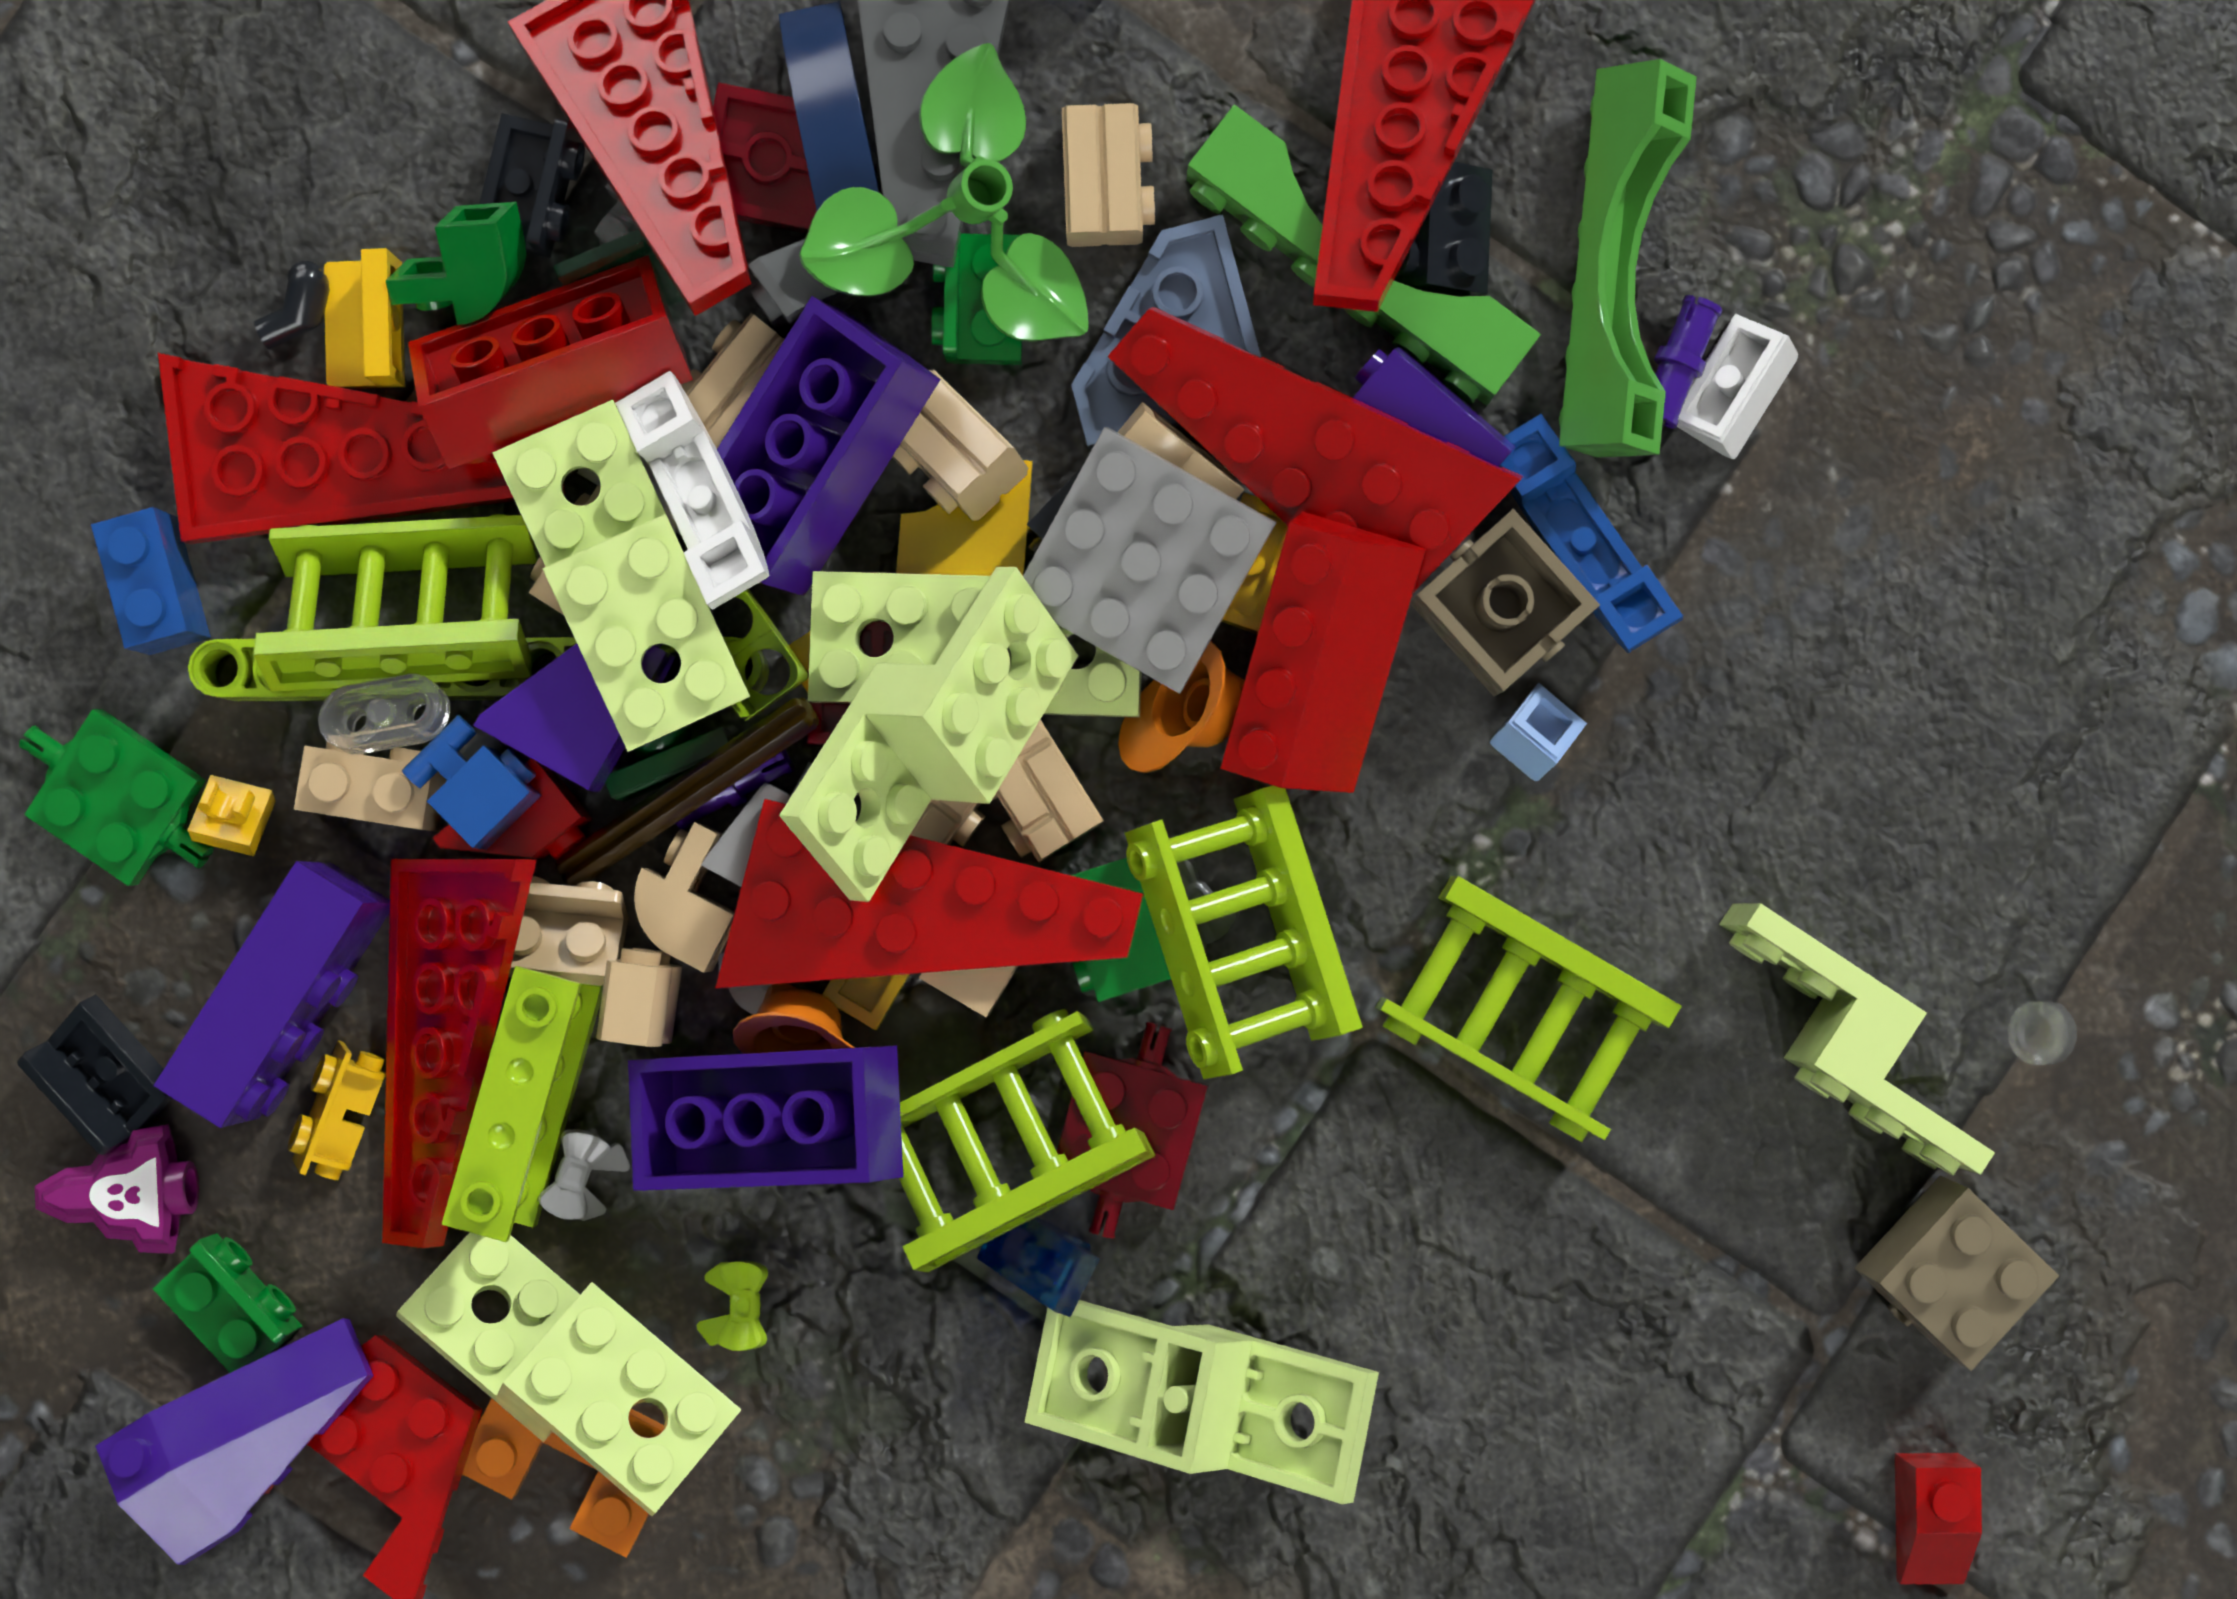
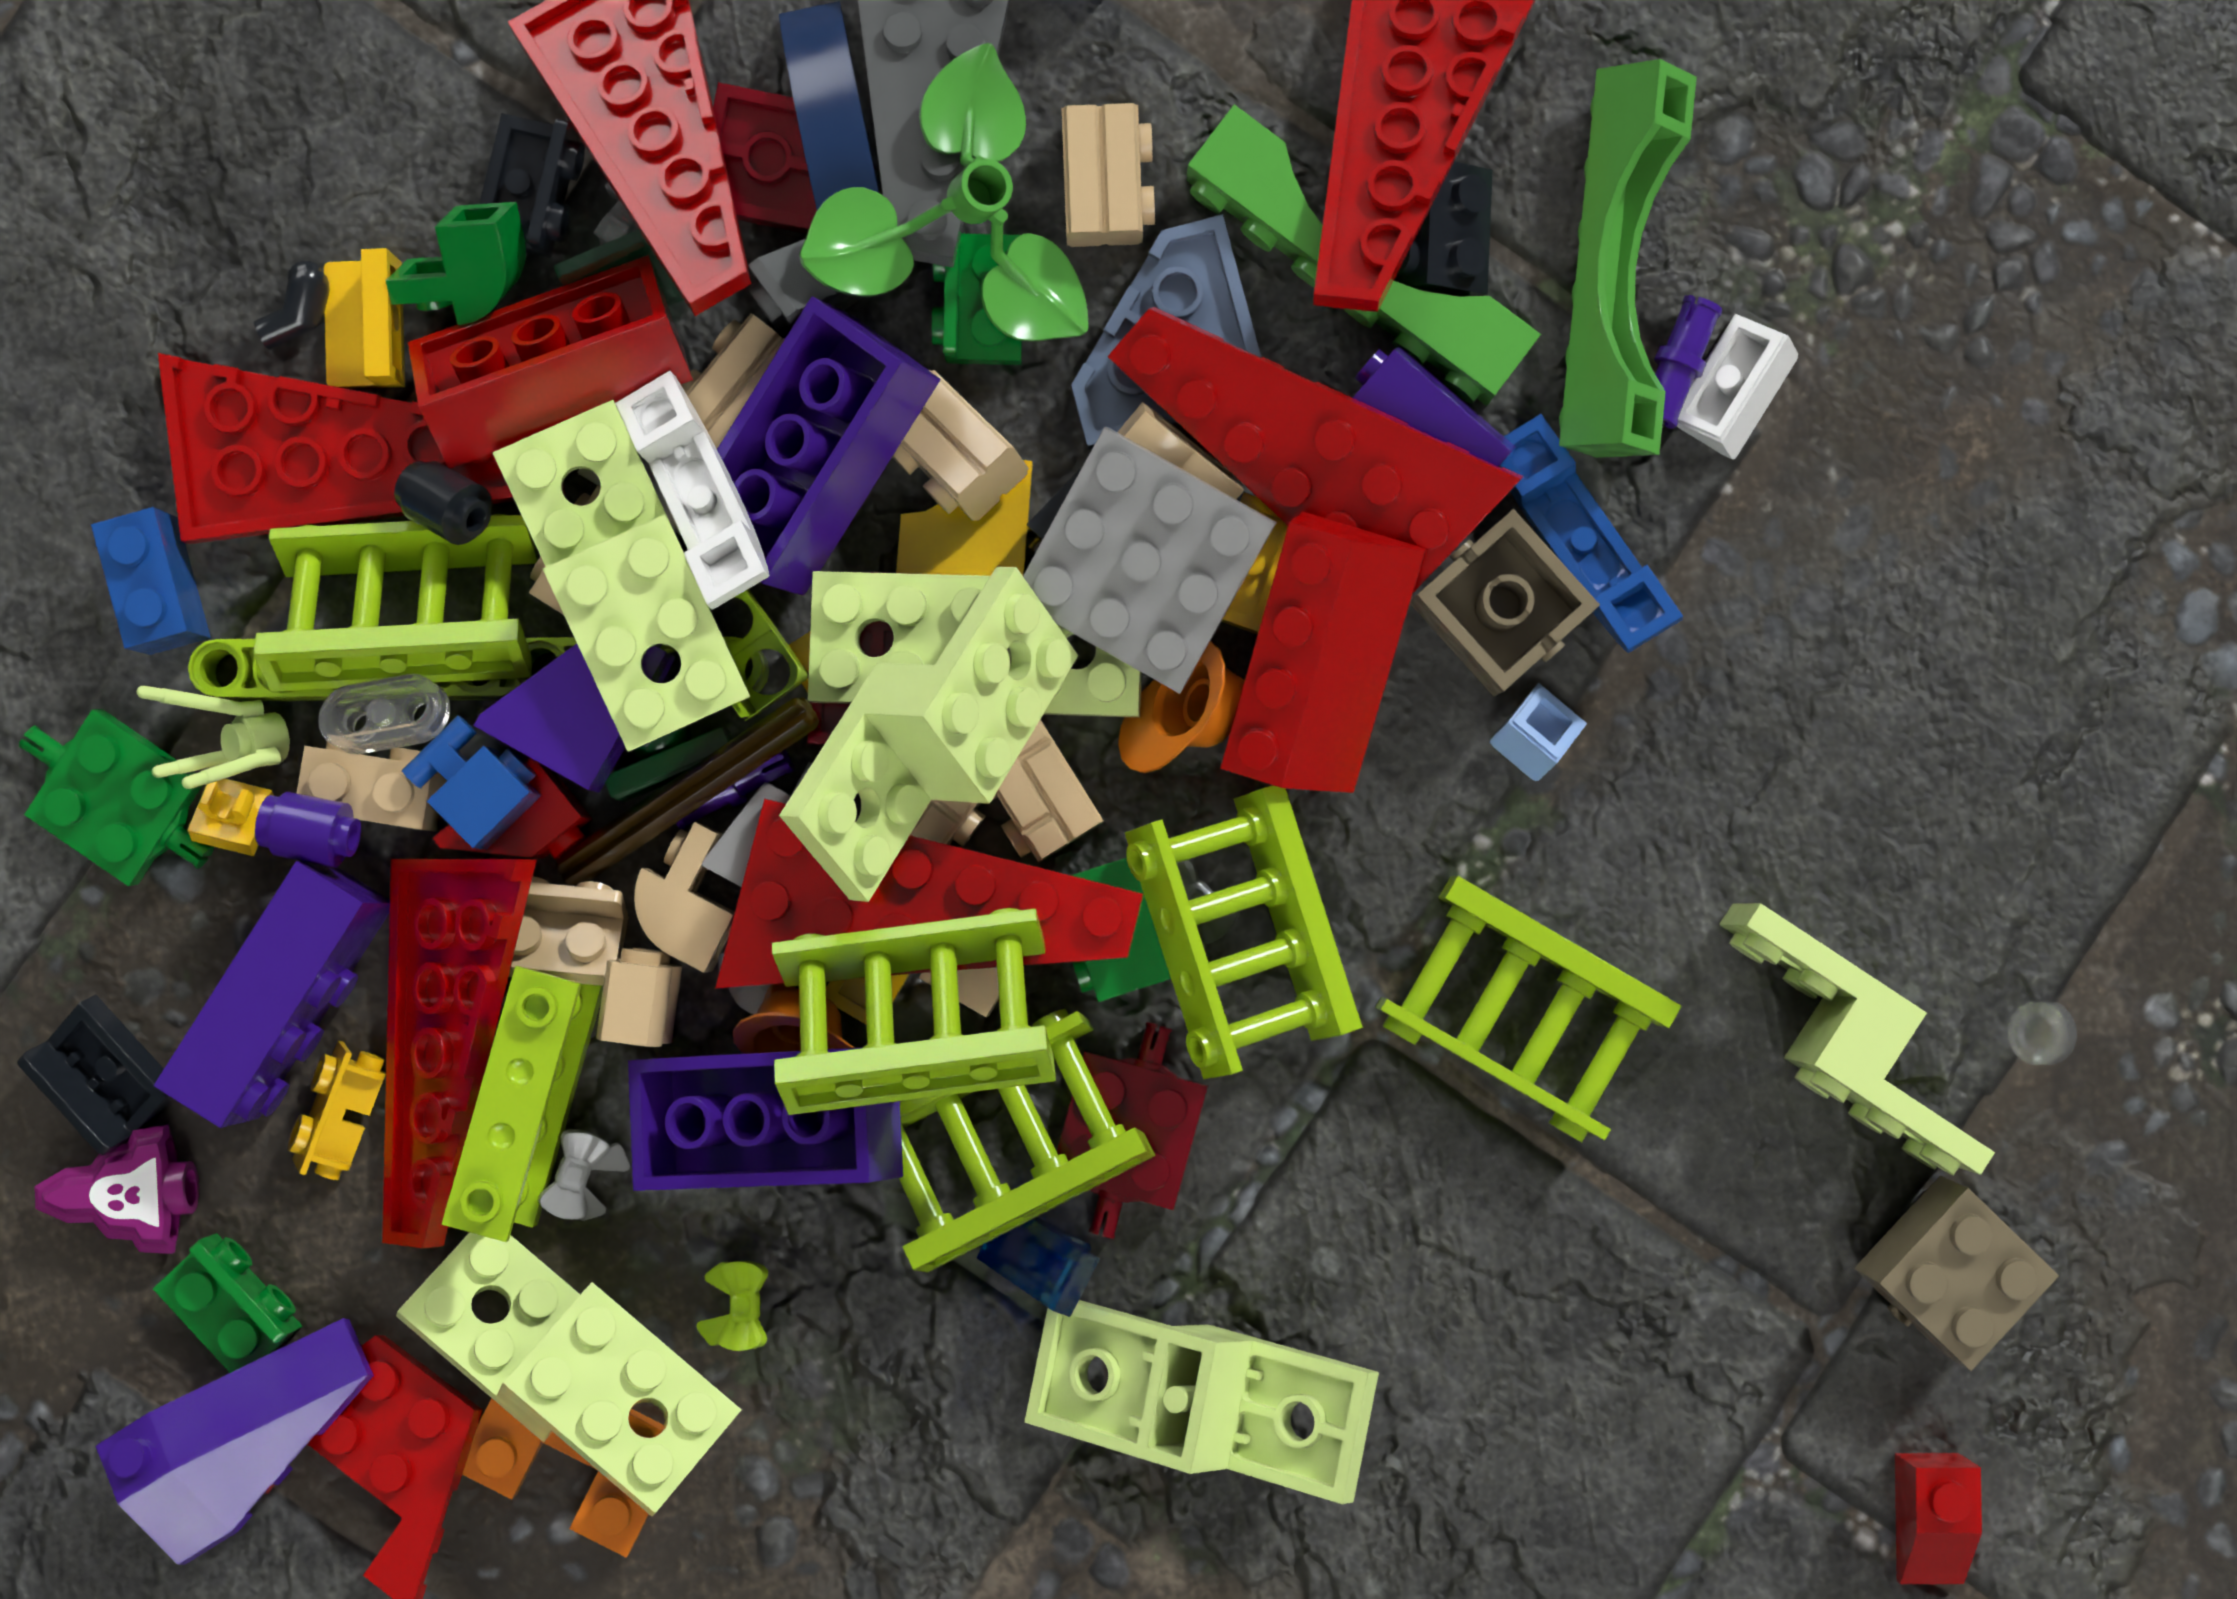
(247, 743): none -> yellowish green plant
(307, 828): none -> dark purple brick
(443, 501): none -> black brick
(918, 1069): none -> lime fence

